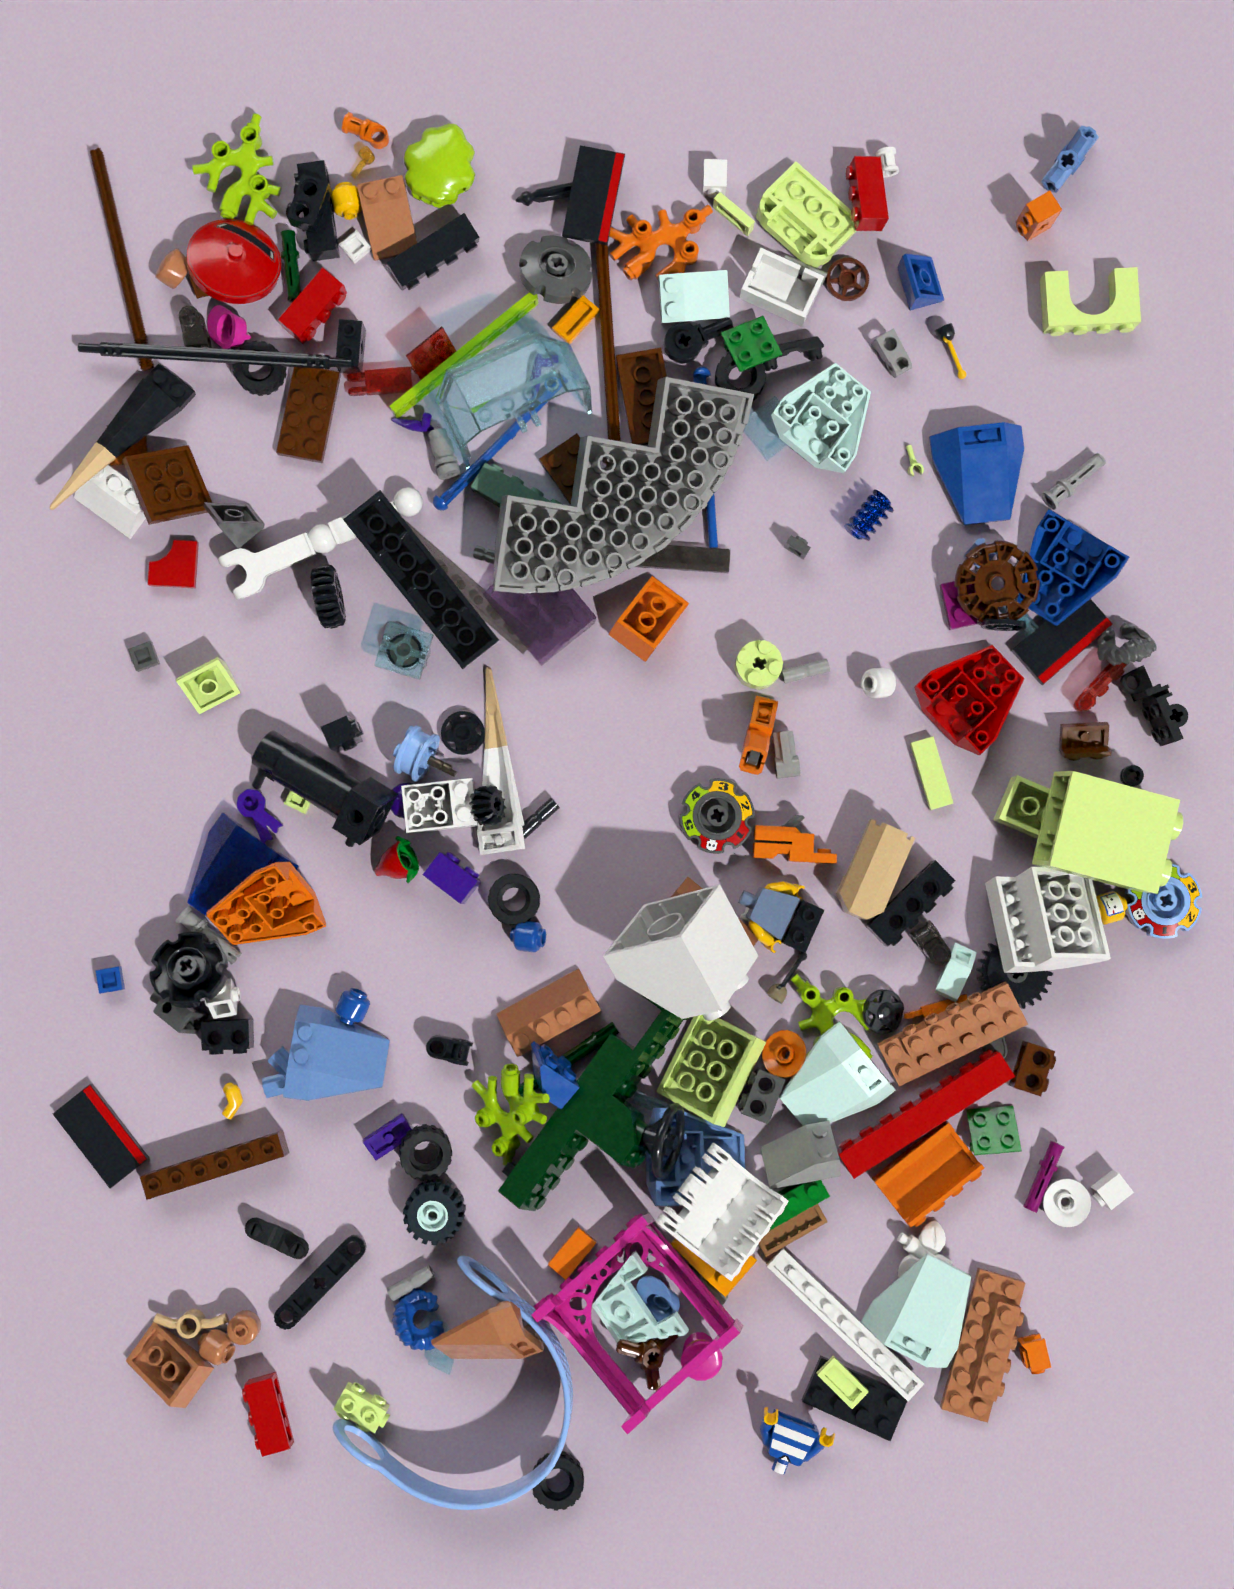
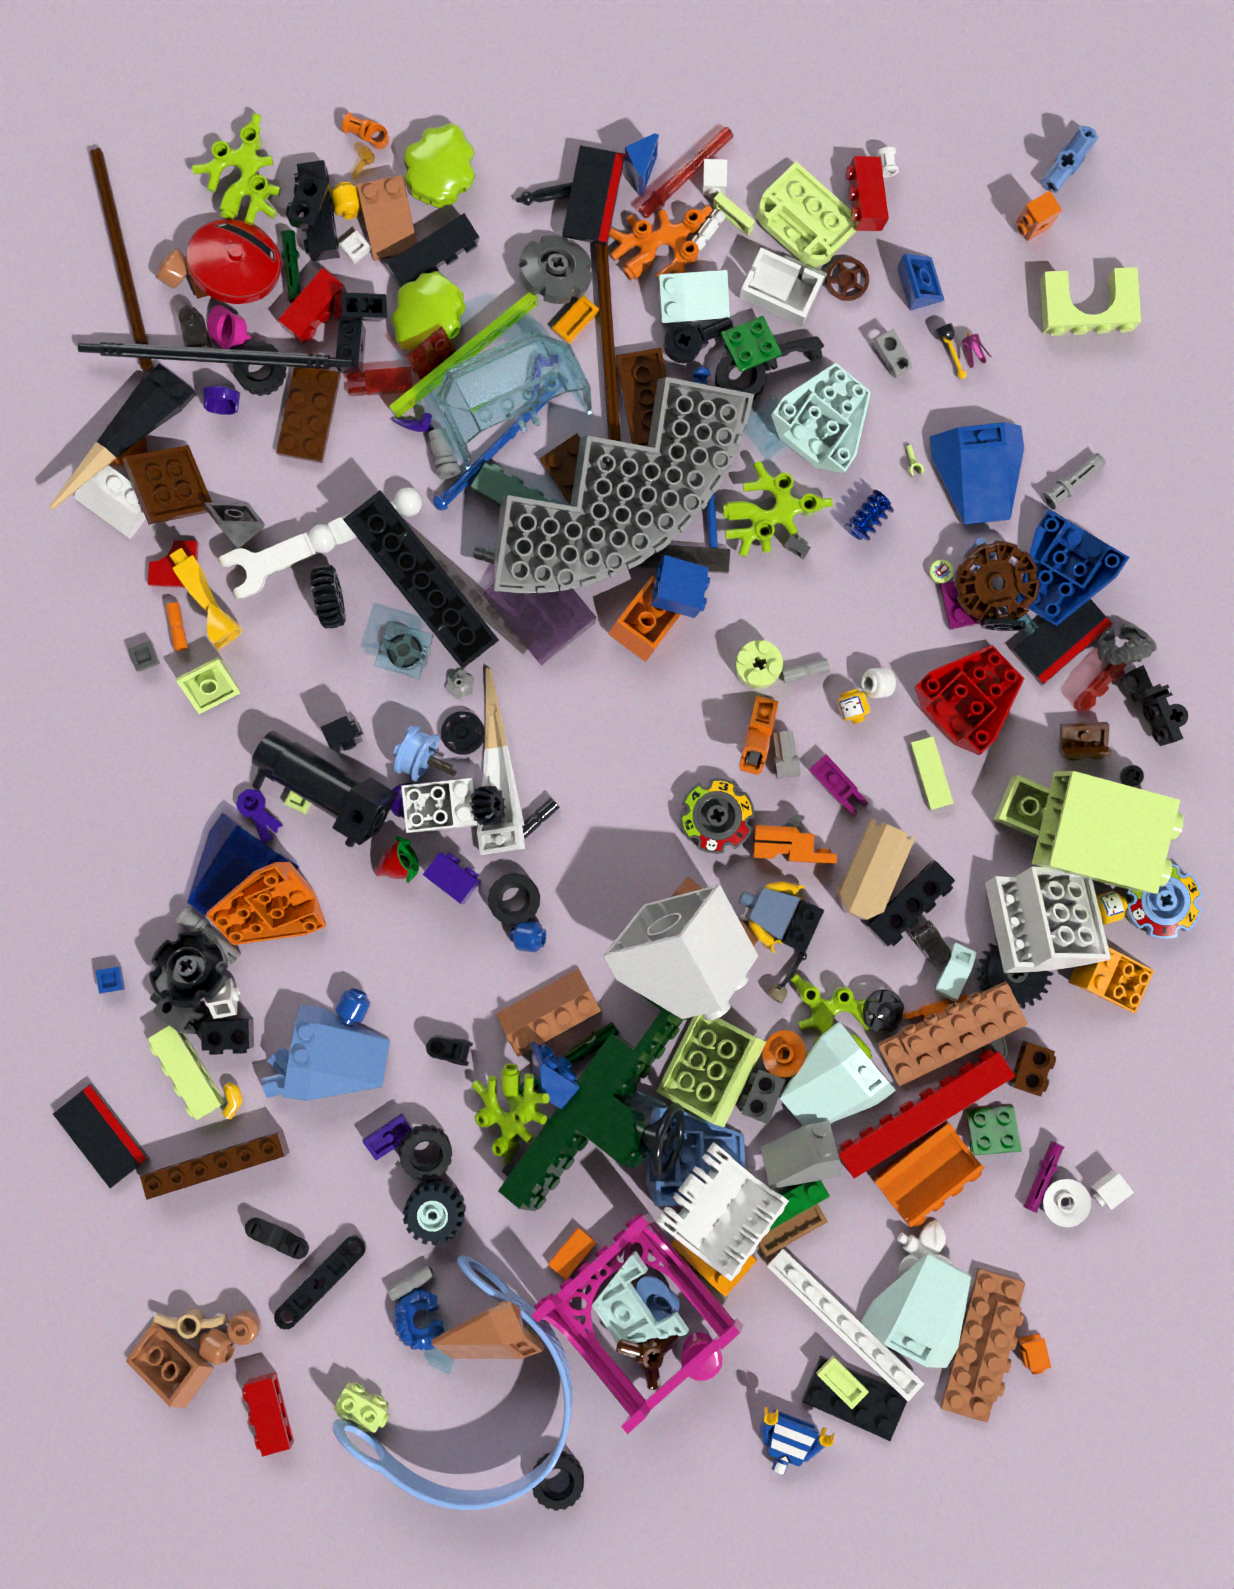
(176, 623): none -> orange piece
(186, 1071): none -> yellowish green brick
(220, 626): none -> yellow hips
(221, 400): none -> dark purple hair
(360, 306): none -> black brick
(426, 307): none -> lime piece
(464, 688): none -> light grey plant
(640, 161): none -> blue slope
(680, 587): none -> blue brick
(685, 173): none -> clear red axle
(708, 228): none -> white axle
(783, 511): none -> lime plant
(837, 783): none -> magenta hinge
(853, 706): none -> head
(941, 571): none -> yellowish green tile
(974, 342): none -> flat silver piece
(1114, 980): none -> light orange slope

